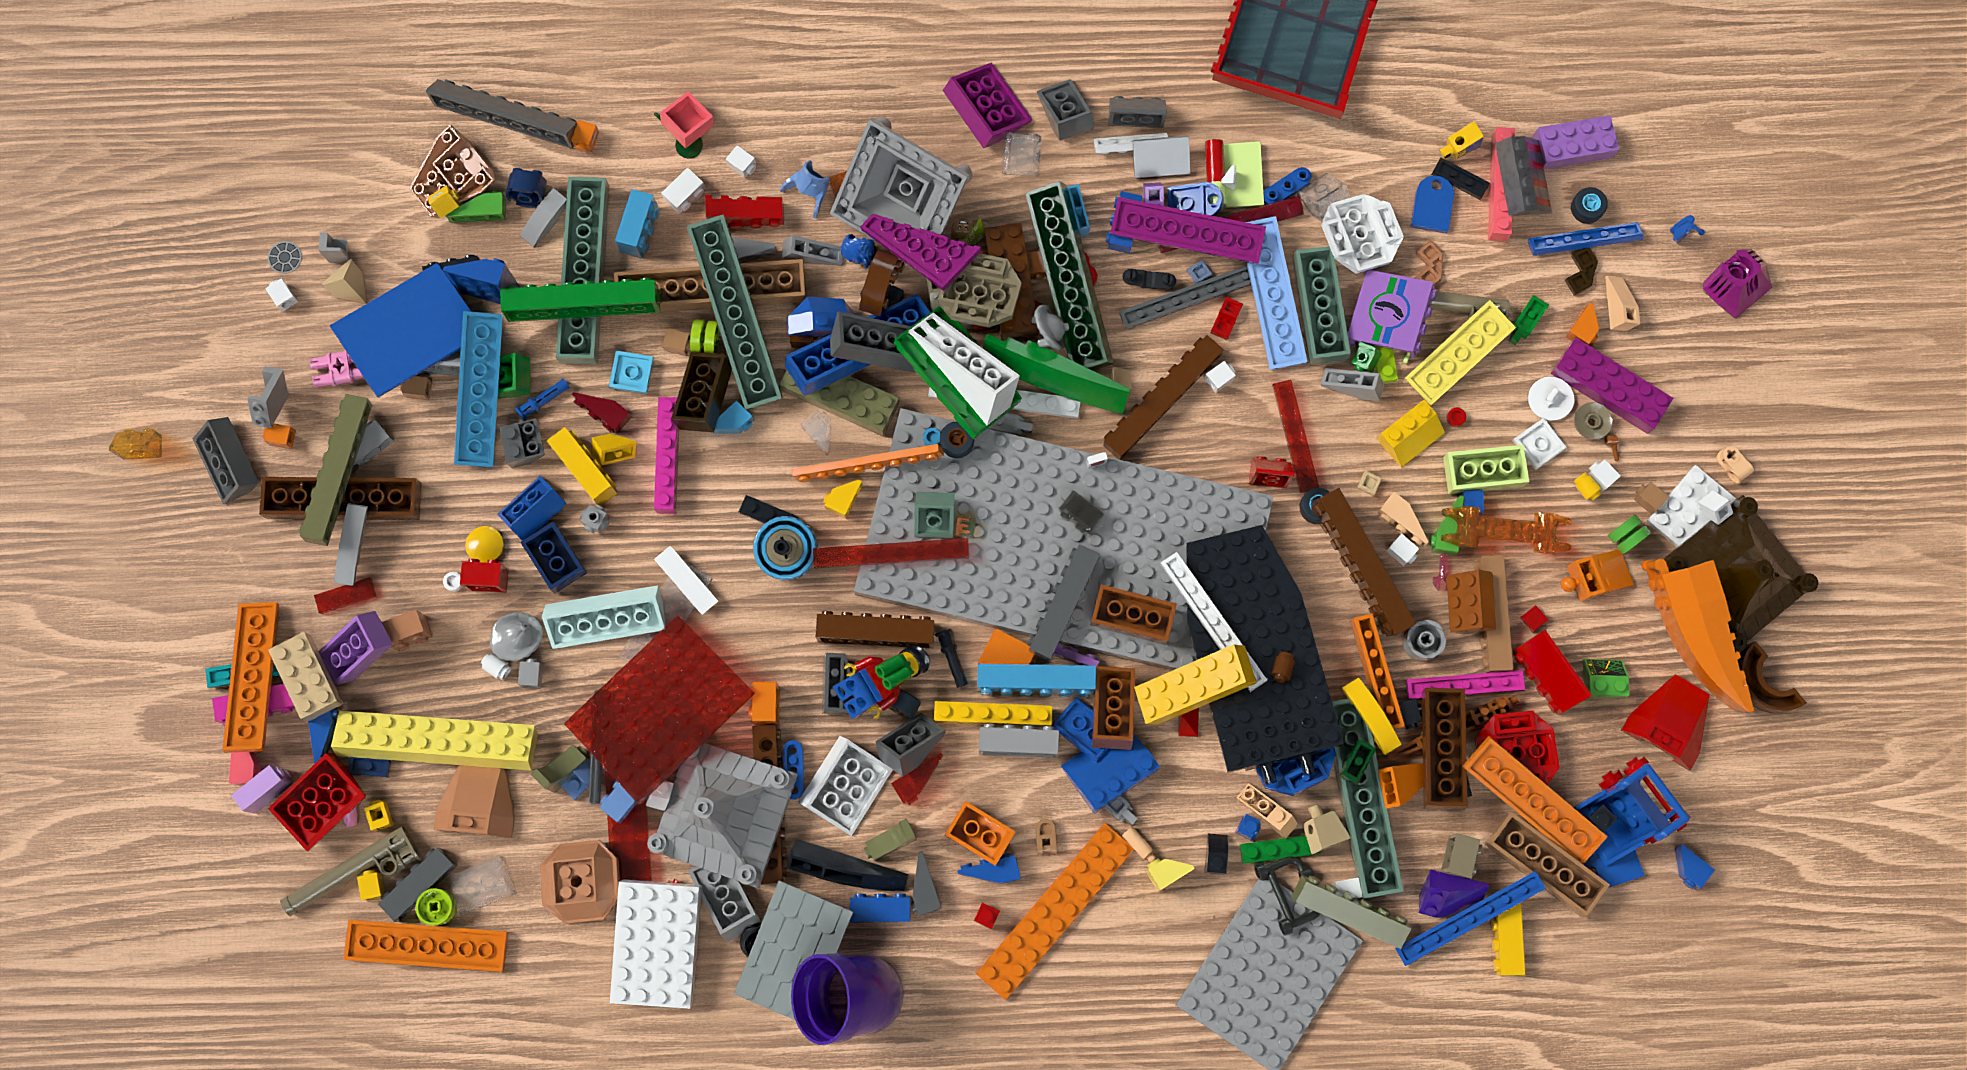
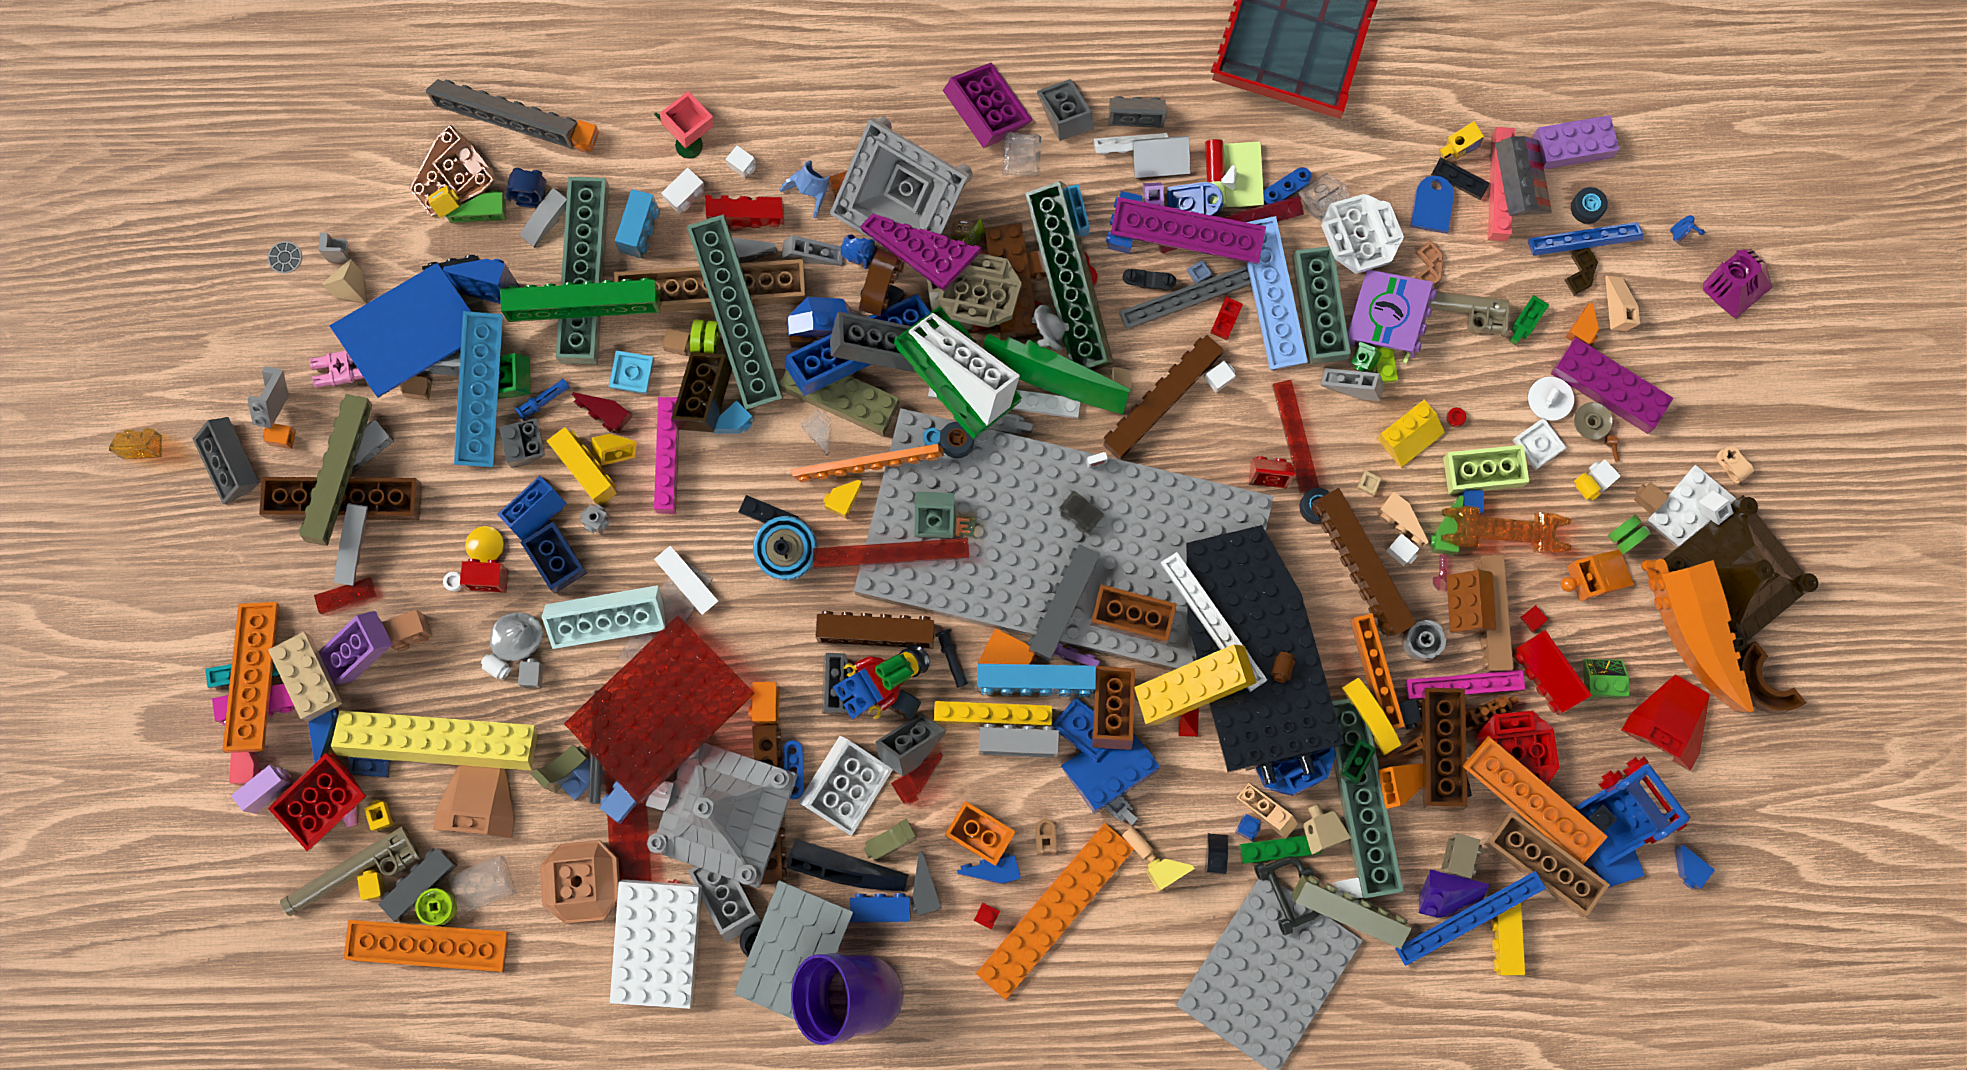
(281, 294): white brick -> none
(1460, 352): light yellow plate -> none

